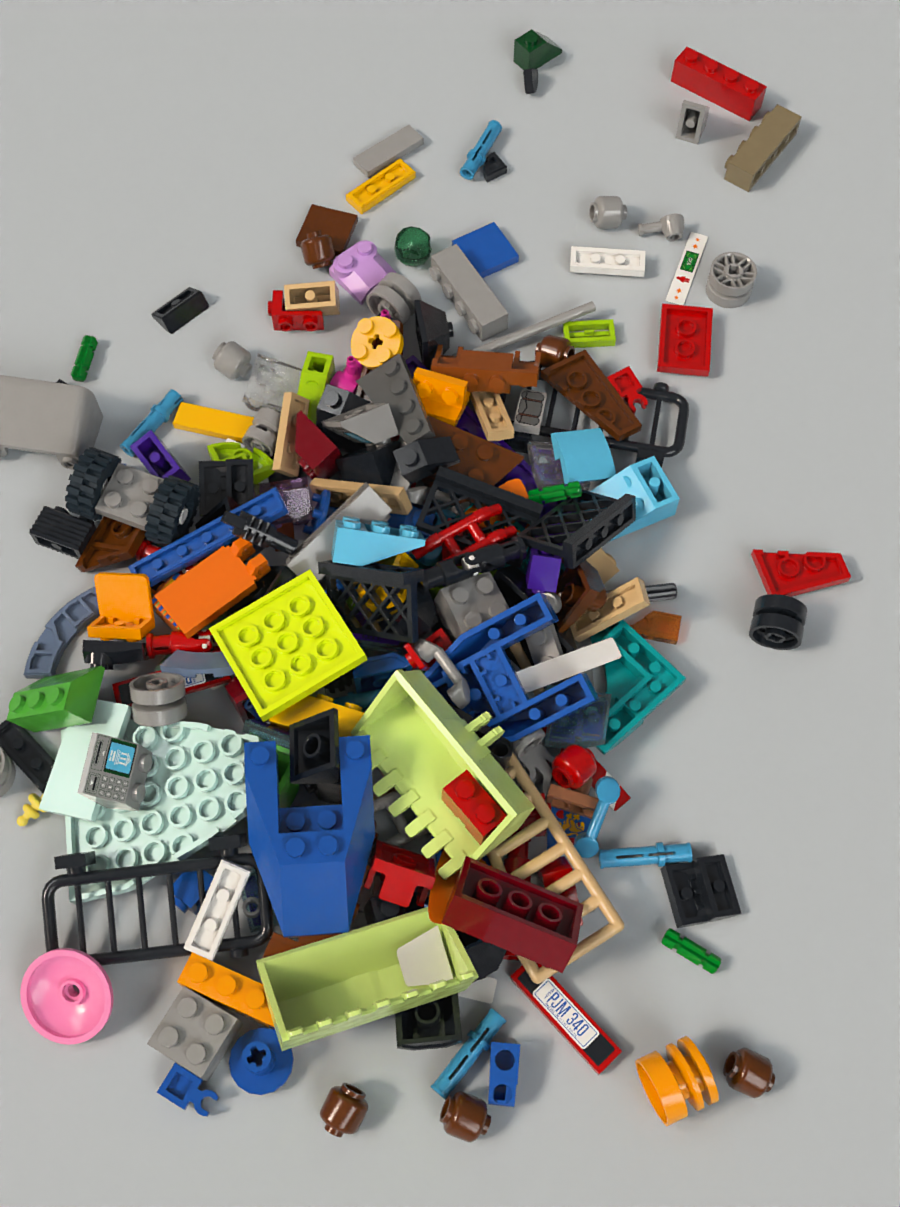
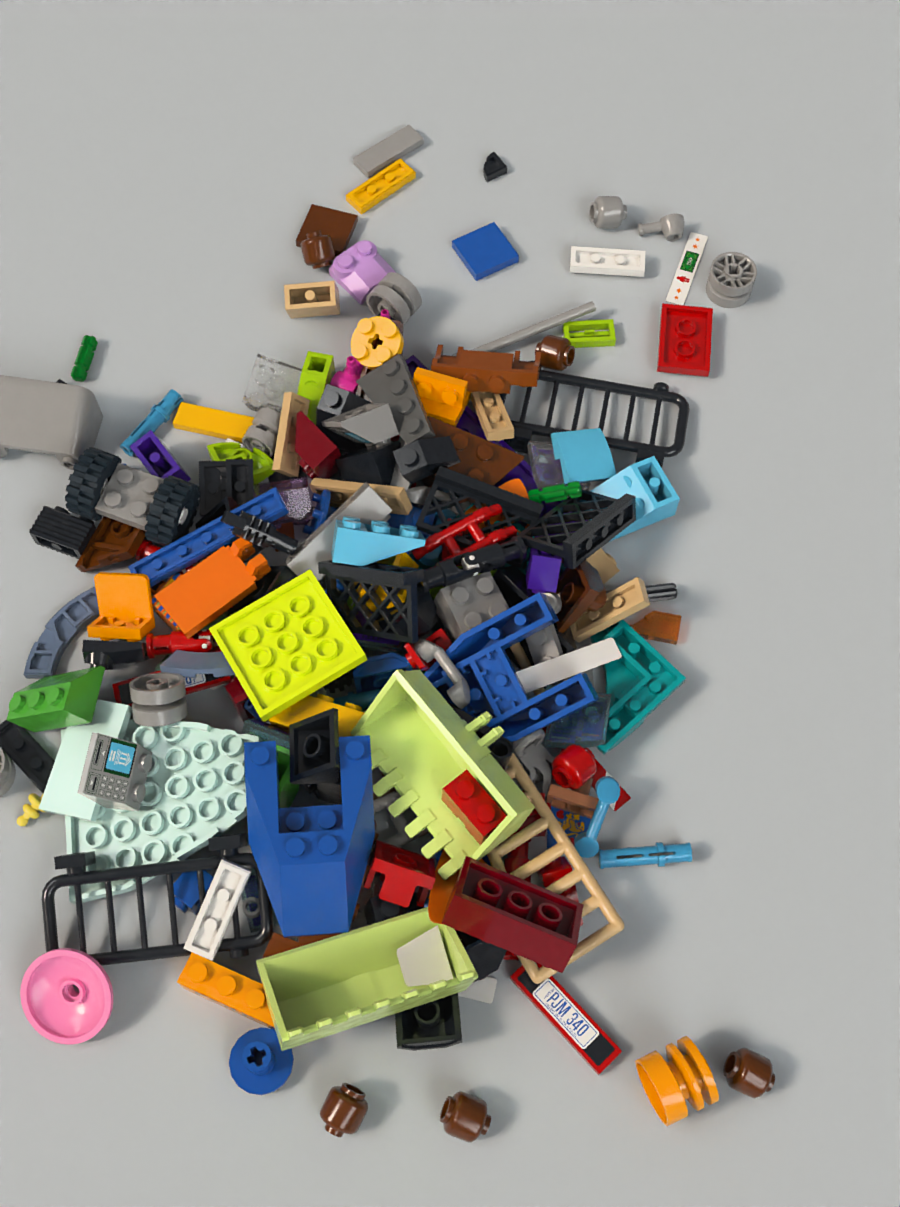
(181, 309): black slope -> none
(183, 1087): blue plate -> none
(195, 1033): light grey brick -> none
(232, 360): light grey head -> none
(292, 320): red bracket -> none
(412, 246): clear green hair -> none
(431, 330): black slope -> none
(468, 292): light grey brick -> none
(476, 156): dark azure pin -> none
(493, 1022): dark azure pin -> none
(503, 1073): blue leg -> none
(530, 80): black tile -> none
(530, 411): tile -> none
(534, 50): dark green slope -> none
(591, 392): reddish brown wing -> none
(628, 388): red plate -> none
(691, 951): green axle -> none
(692, 121): light grey slope -> none
(700, 891): black slope -> none
(718, 83): red brick -> none
(762, 147): dark tan brick -> none
(778, 622): black wheel -> none
(799, 573): red wing -> none

